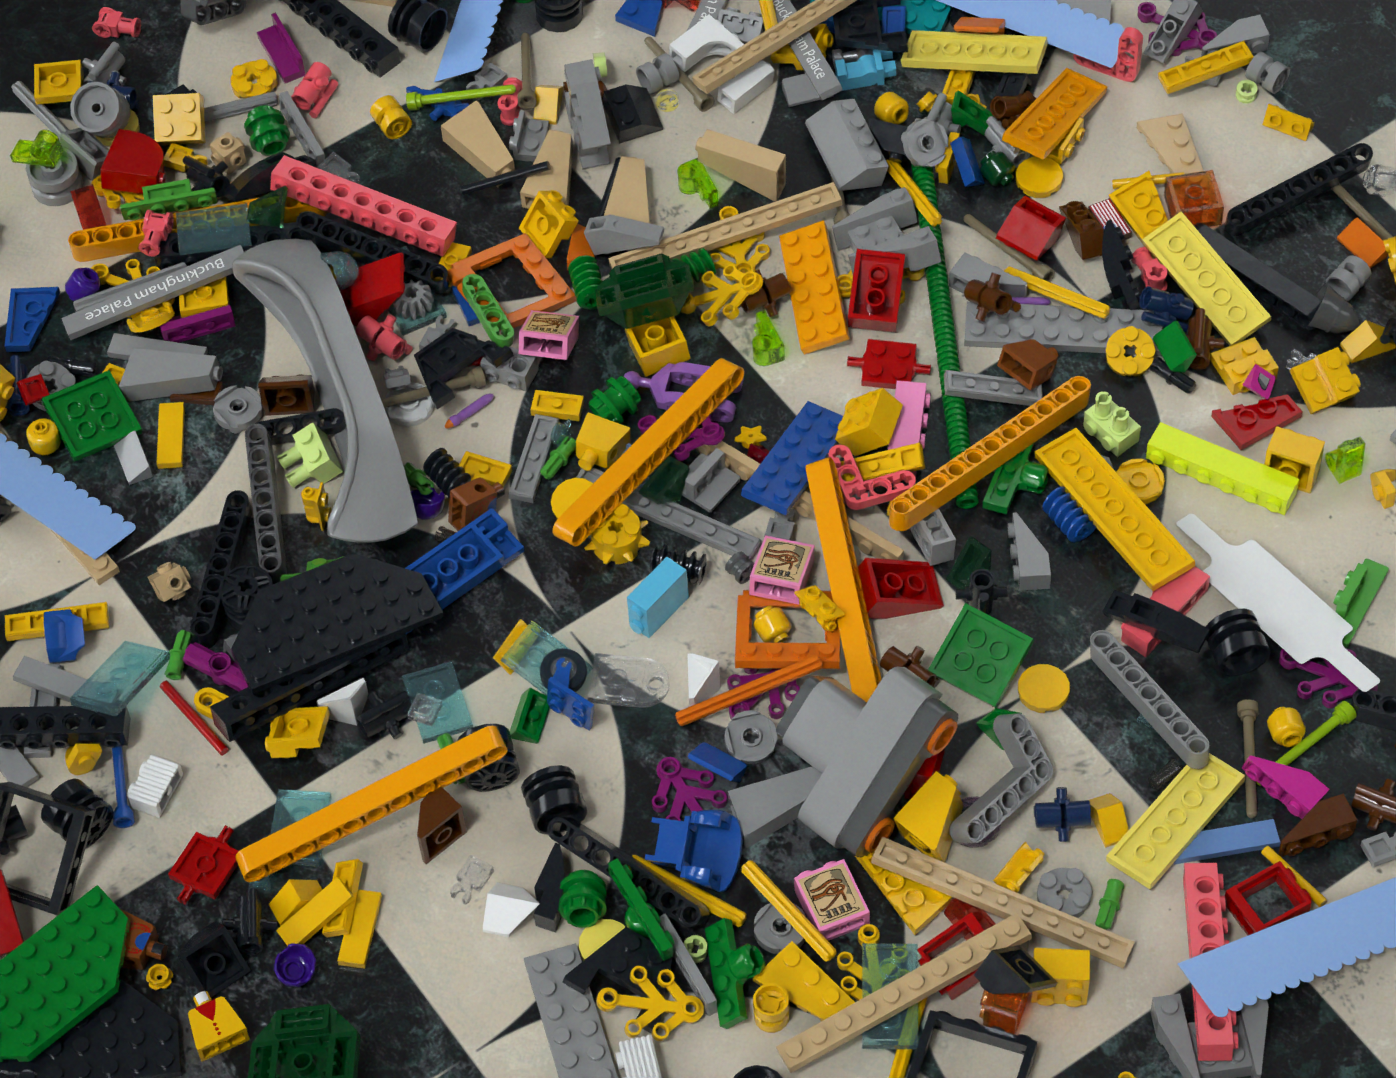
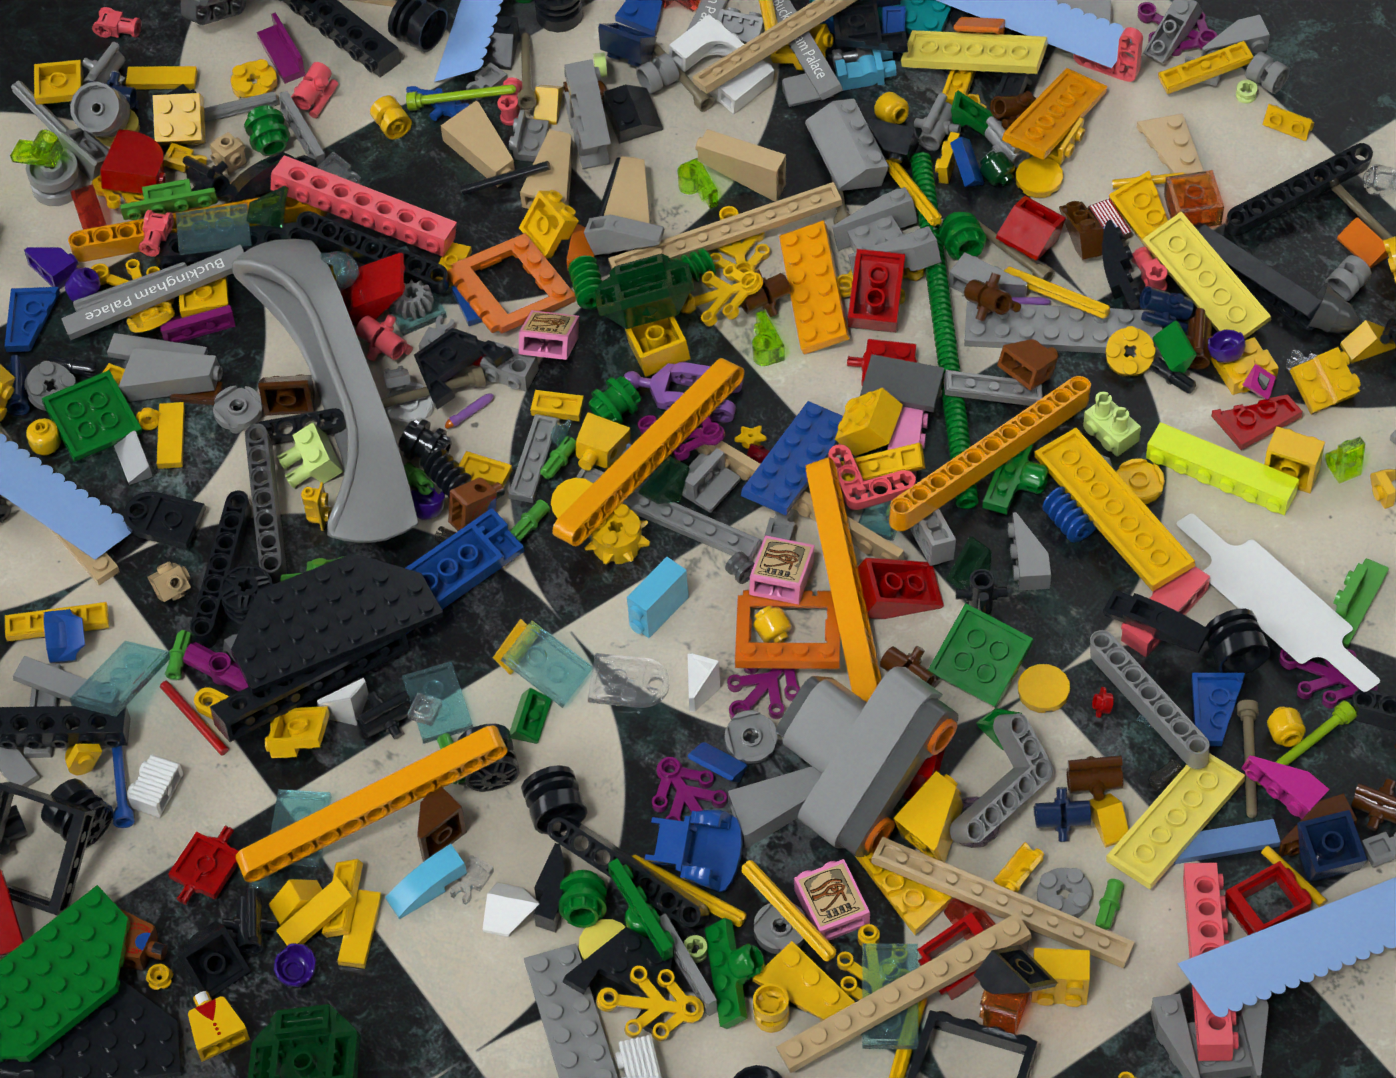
(33, 389): red tile -> none
(51, 264): none -> dark purple slope
(148, 418): none -> yellow plate
(161, 77): none -> yellow tile
(164, 518): none -> black plate
(421, 442): none -> black piece
(426, 881): none -> medium azure slope
(488, 310): bright green beam -> none
(503, 43): none -> black slope
(530, 520): none -> bright green axle
(564, 674): plate -> none
(626, 43): none -> dark blue slope
(667, 100): clear tile -> none
(694, 567): black piece -> none
(748, 690): orange axle -> none
(819, 606): yellow hinge -> none
(877, 520): none -> clear light blue slope
(909, 382): none -> dark grey tile
(913, 146): light grey plate -> none
(926, 102): yellow plate -> none
(962, 234): none -> green piece
(1095, 775): none -> reddish brown pin
(1102, 702): none -> red plate
(1214, 702): none -> blue wing
(1226, 345): none -> dark purple hair
(1330, 846): none -> dark blue slope

